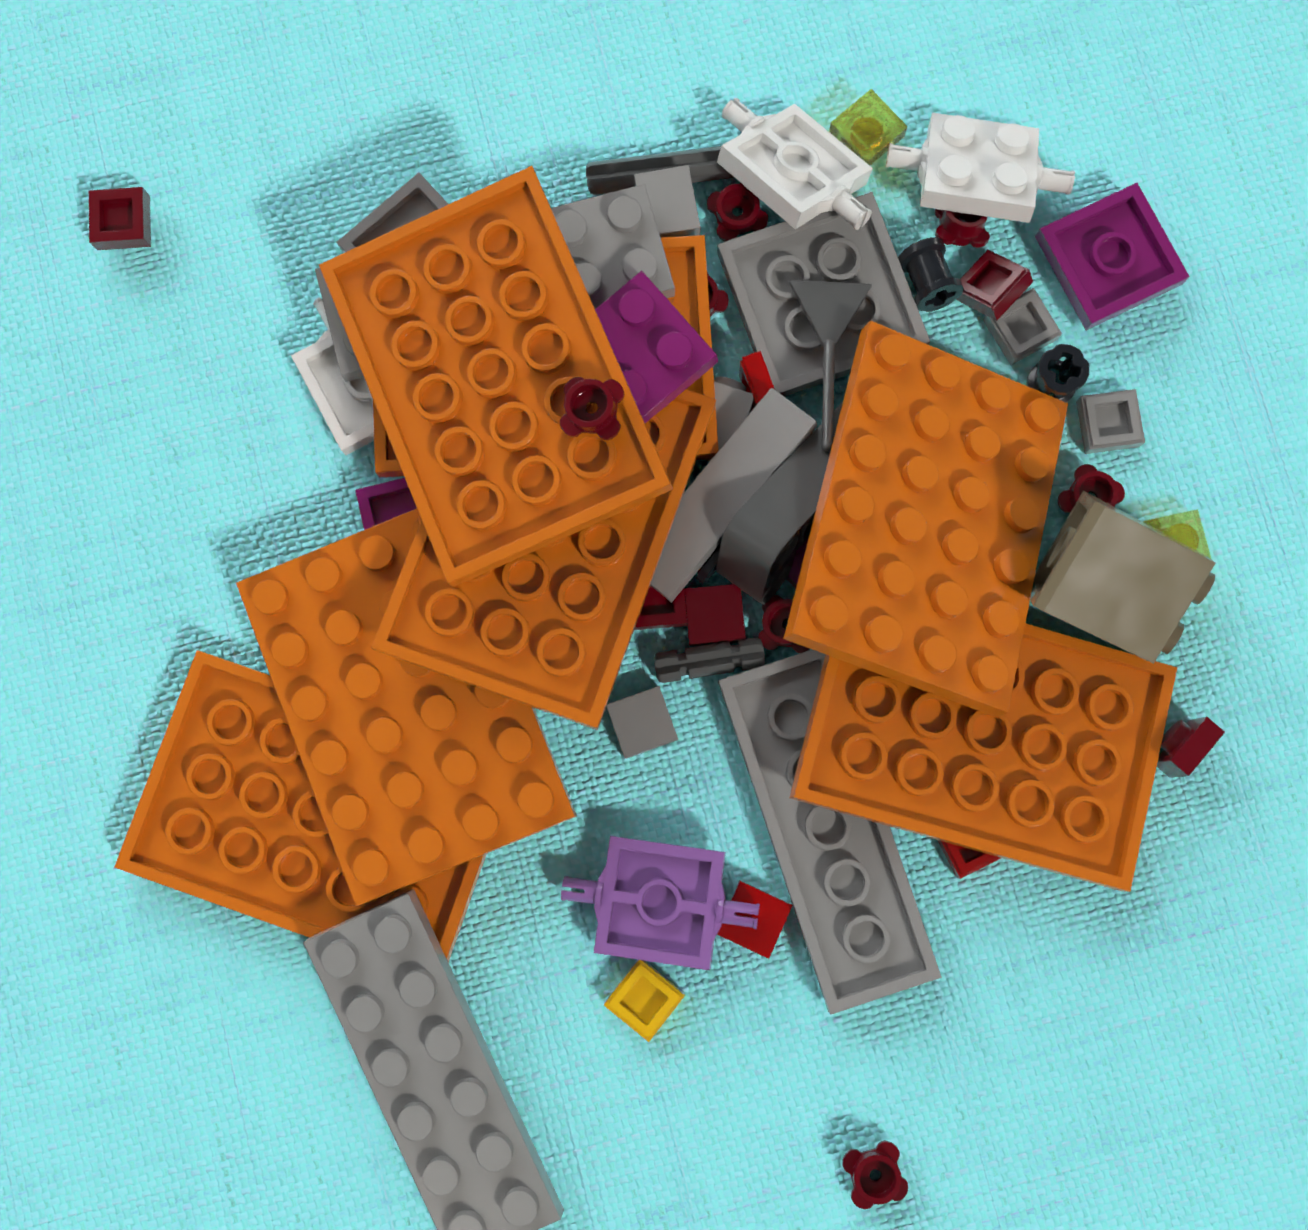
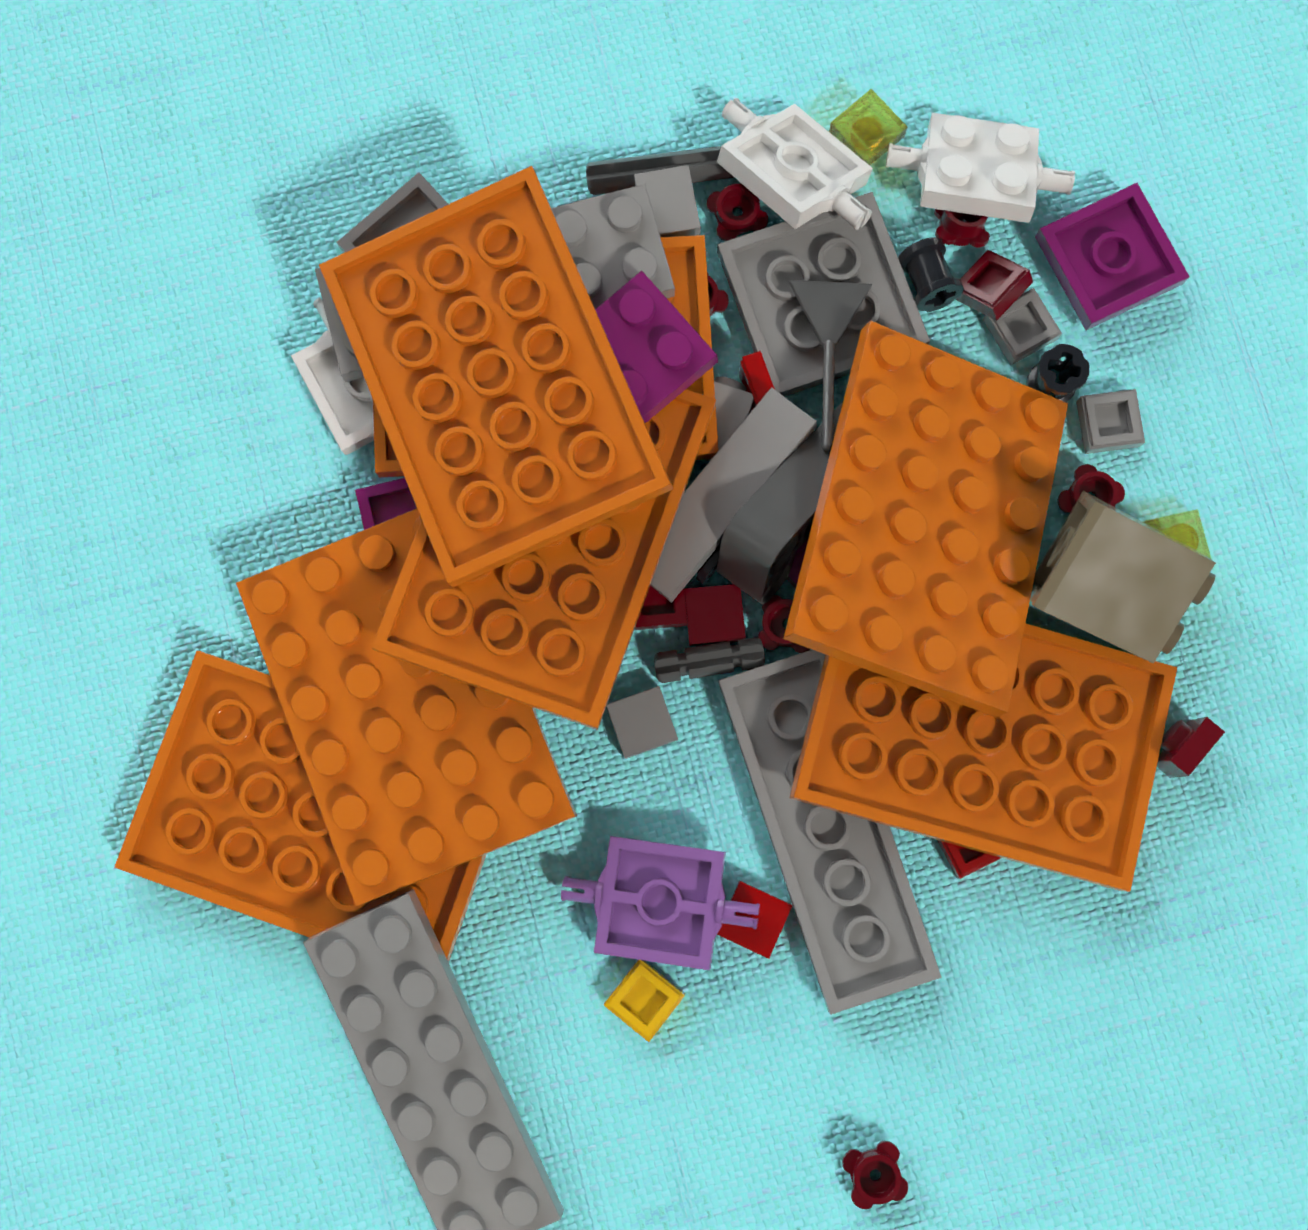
(119, 218): dark red plate -> none
(581, 393): dark red plate -> none

